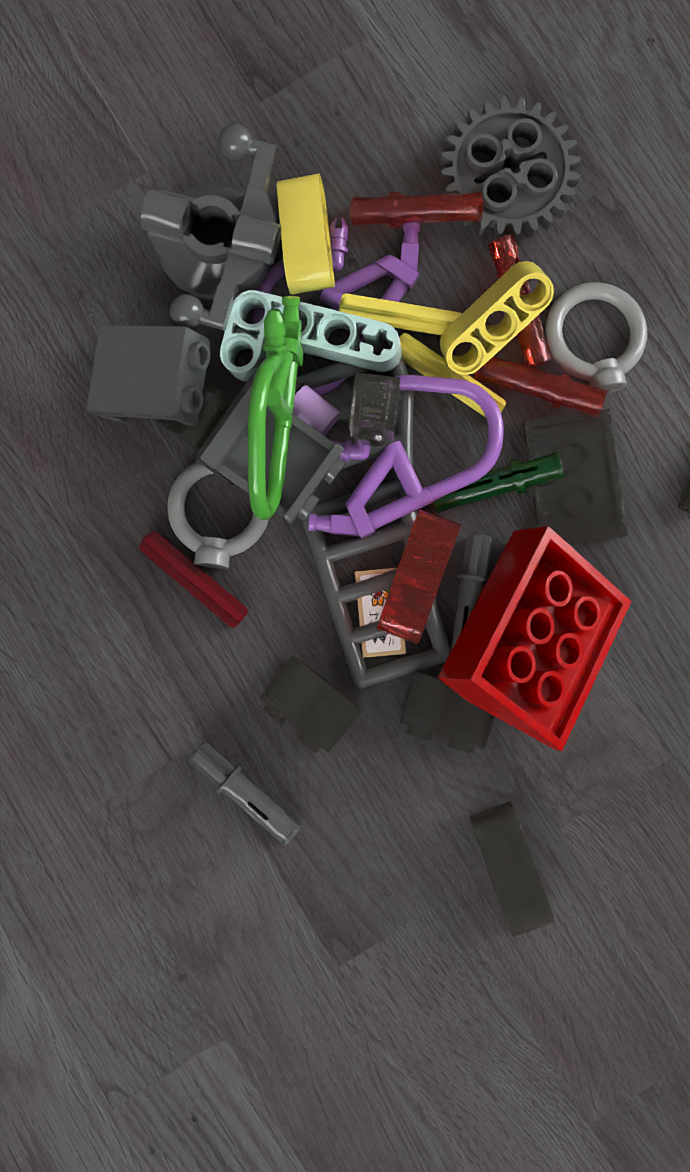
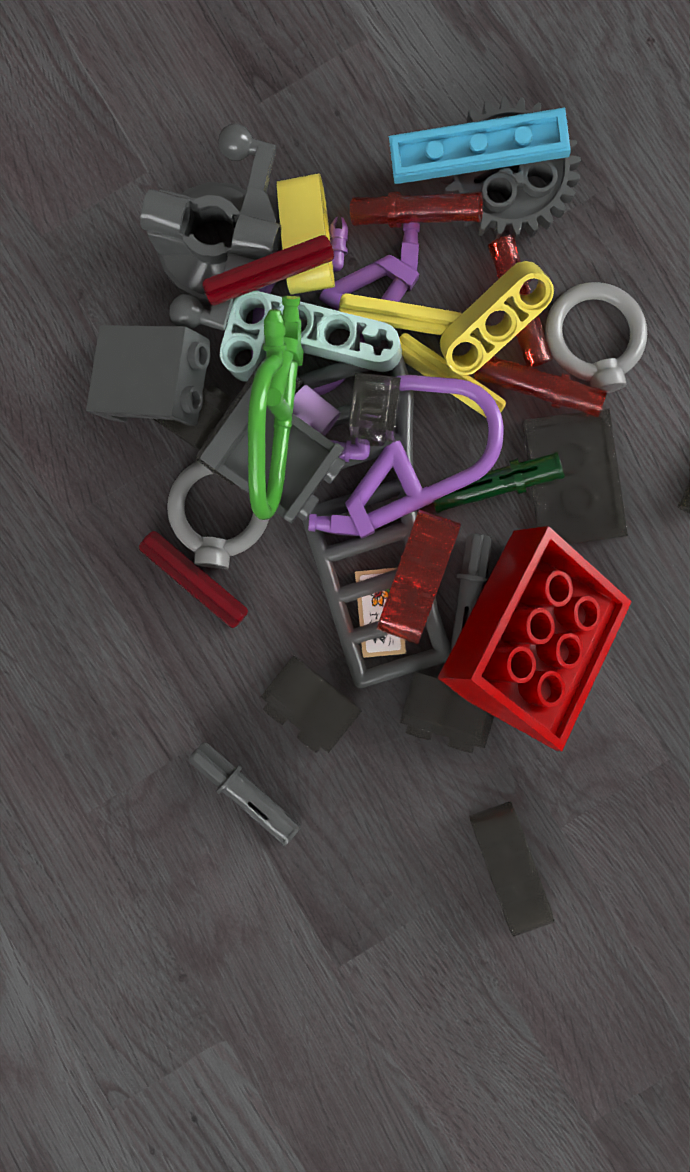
(268, 270): none -> dark red axle
(480, 146): none -> medium azure tile

